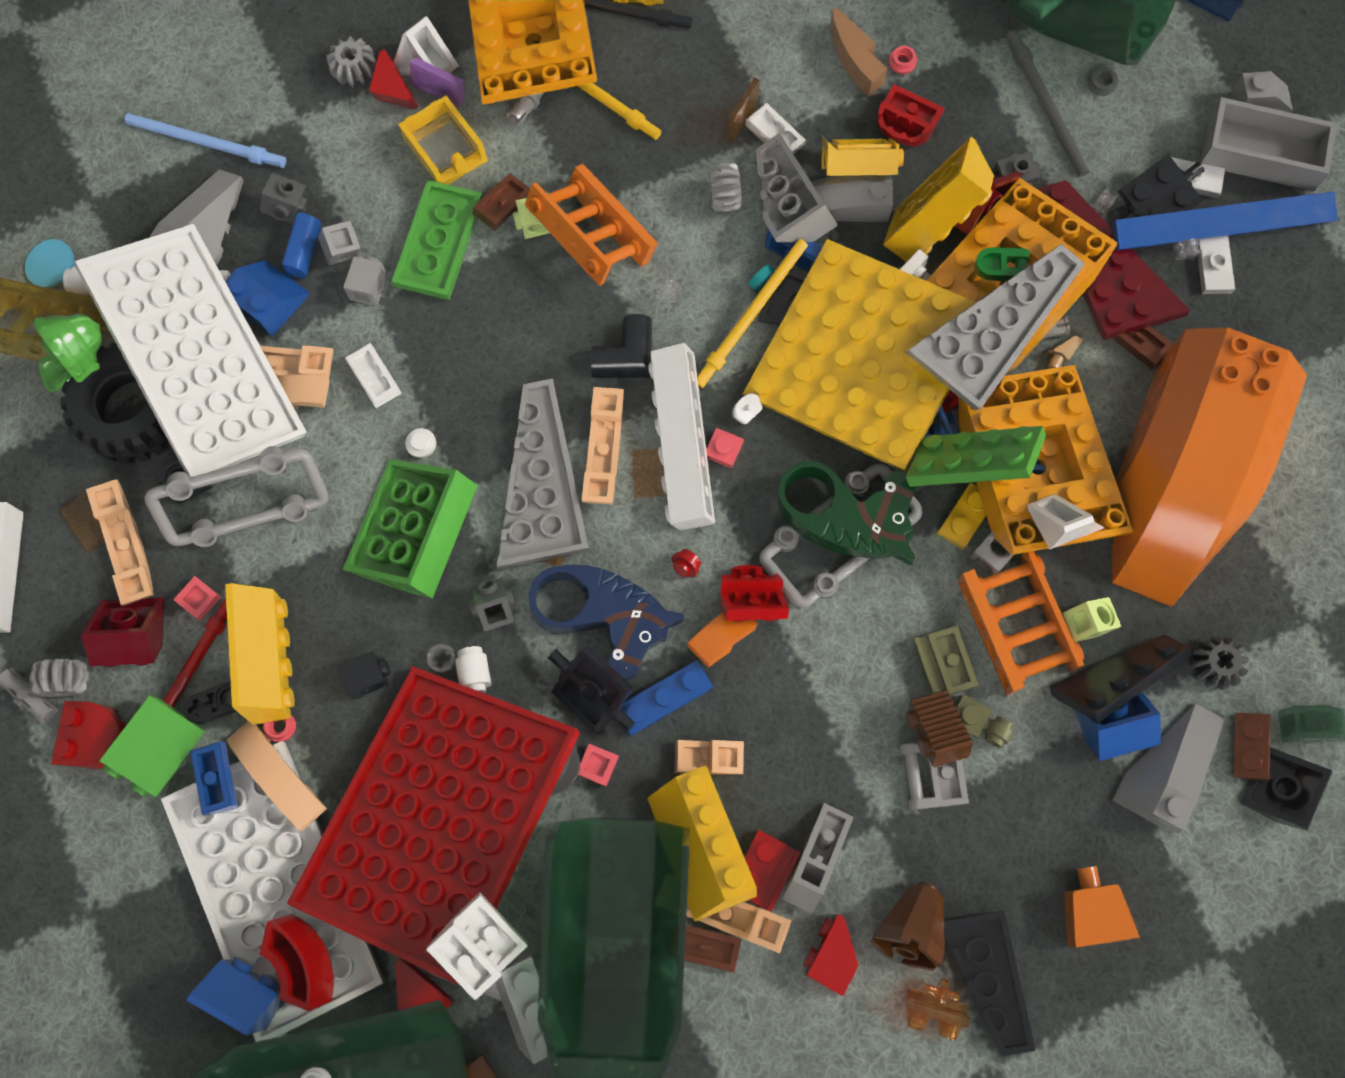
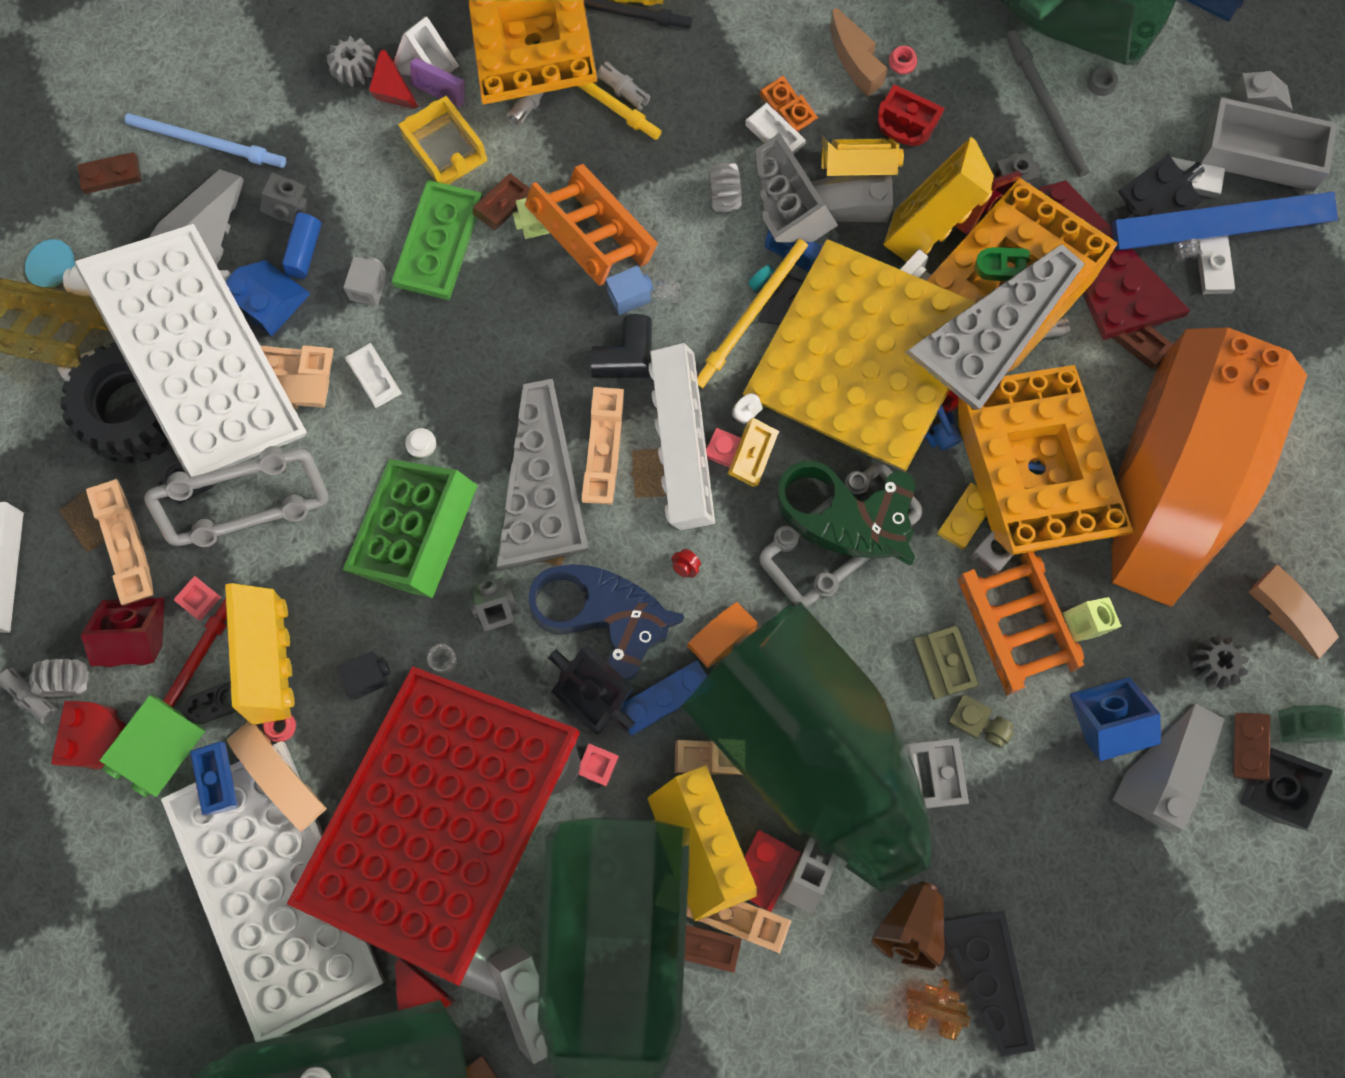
(70, 348): bright green head -> none
(109, 173): none -> copper plate
(238, 996): blue slope -> none
(300, 962): red brick -> none
(339, 242): light grey brick -> none
(473, 668): white brick -> none
(477, 946): white slope -> none
(623, 85): none -> light grey pin
(629, 289): none -> medium blue brick
(743, 110): clear orange piece -> none
(752, 595): red slope -> none
(753, 452): none -> yellow plate
(787, 104): none -> orange slope
(818, 746): none -> clear green windscreen
(835, 957): red slope -> none
(939, 728): reddish brown brick -> none
(977, 456): bright green plate -> none
(1061, 520): white slope -> none
(1063, 351): tan bar -> none
(1096, 912): orange torso -> none
(1105, 202): clear bush -> none
(1116, 681): black wing -> none
(1294, 611): none -> medium nougat slope

